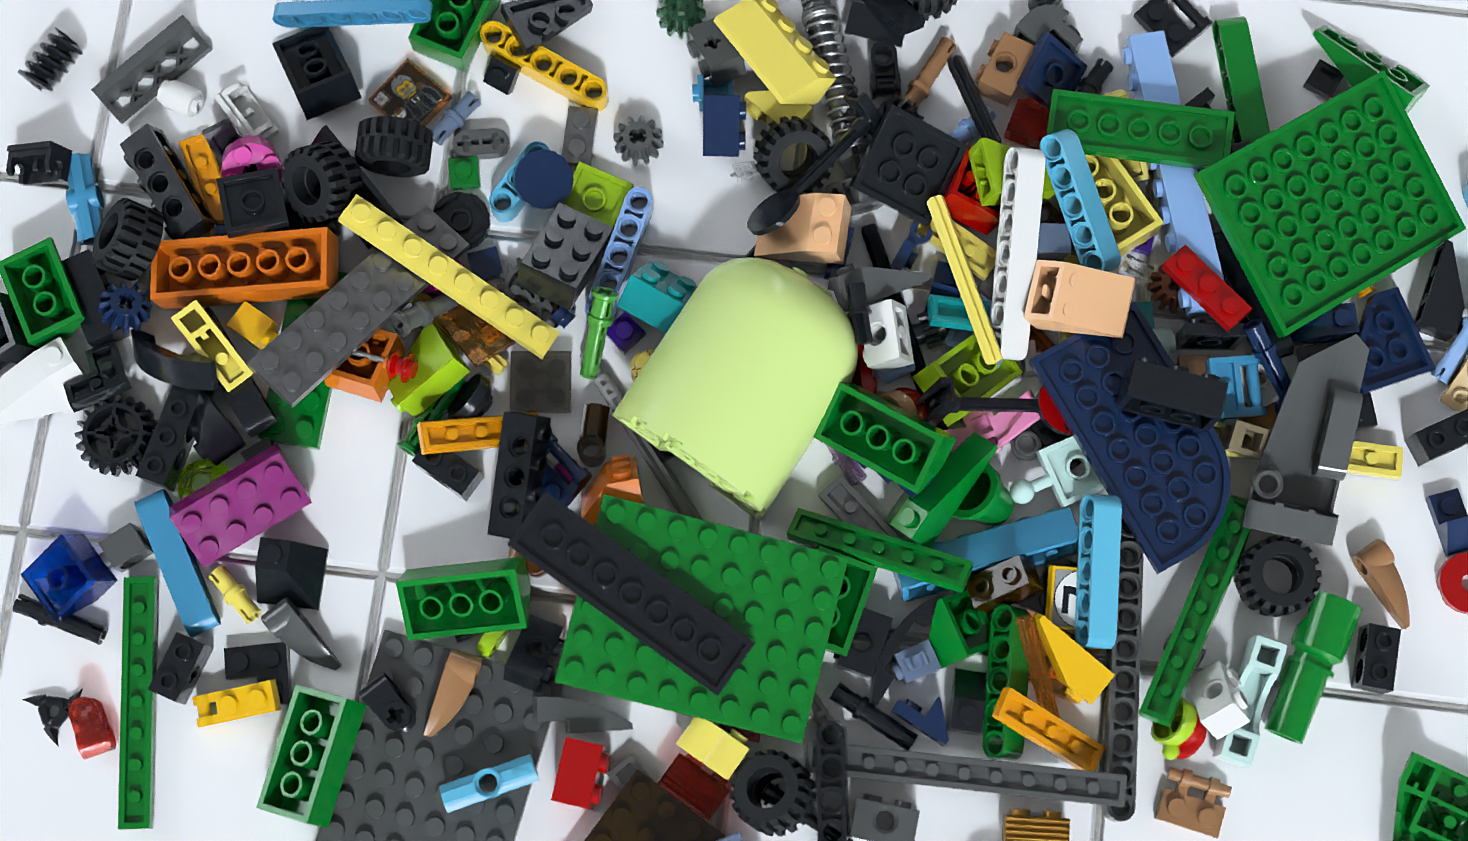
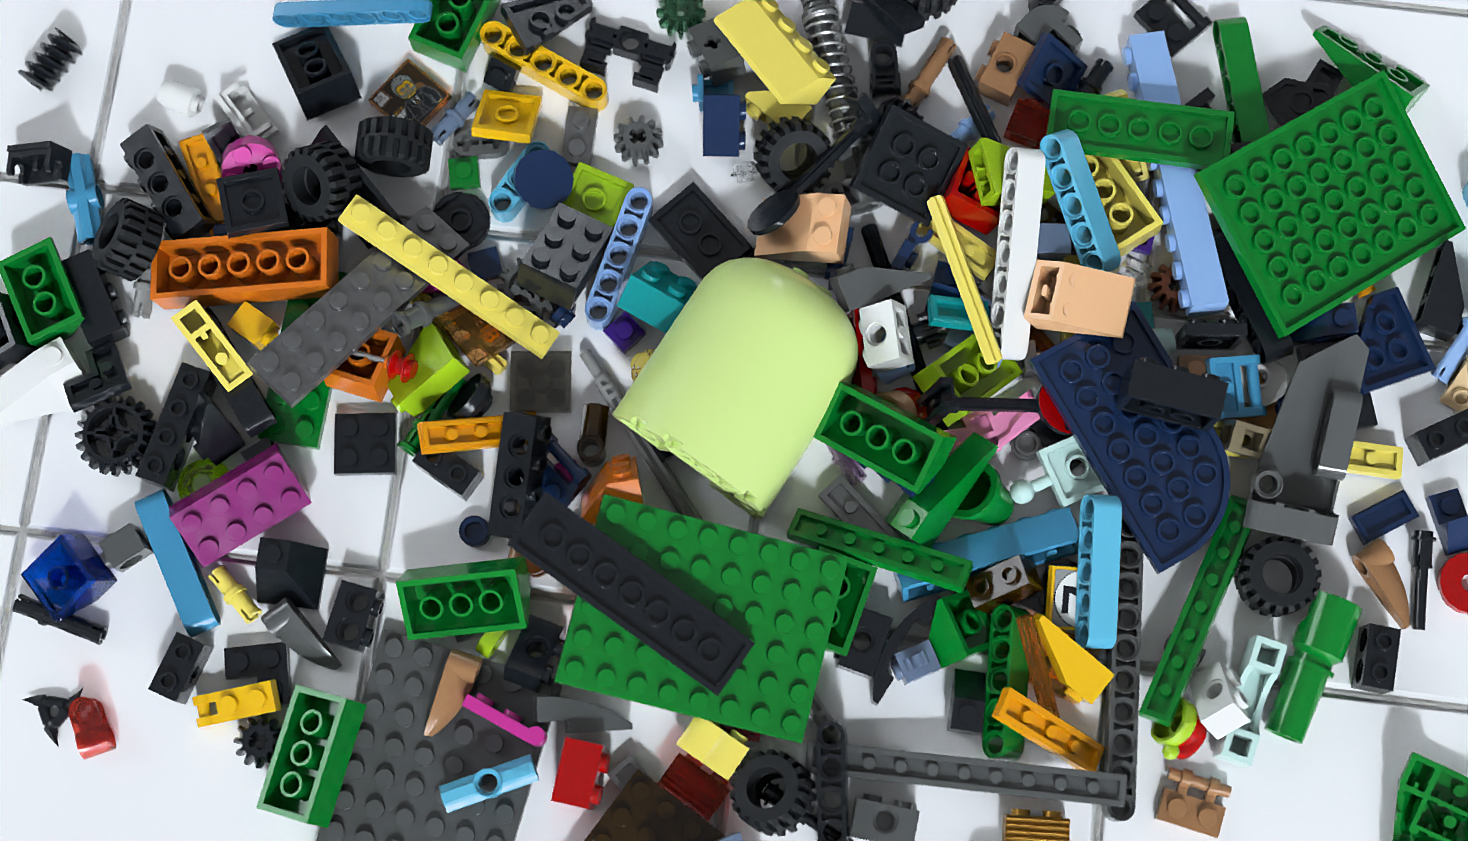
(121, 317): dark blue gear -> none
(137, 703): green plate -> none
(144, 62): dark grey fence -> none
(172, 368): black slope -> none
(263, 728): none -> black gear
(344, 614): none -> black brick
(365, 444): none -> black plate
(384, 700): black piece -> none
(474, 531): none -> dark blue tile
(507, 116): none -> yellow plate
(507, 720): none -> dark pink plate
(599, 320): bright green pin -> none
(653, 53): none -> black piece
(698, 231): none -> black plate
(859, 313): black axle -> none
(877, 719): black pin -> none
(931, 725): dark blue slope -> none
(1206, 288): red plate -> none
(1265, 351): dark blue pin -> none
(1293, 98): none -> black plate
(1383, 517): none -> dark blue tile
(1421, 562): none -> black pin

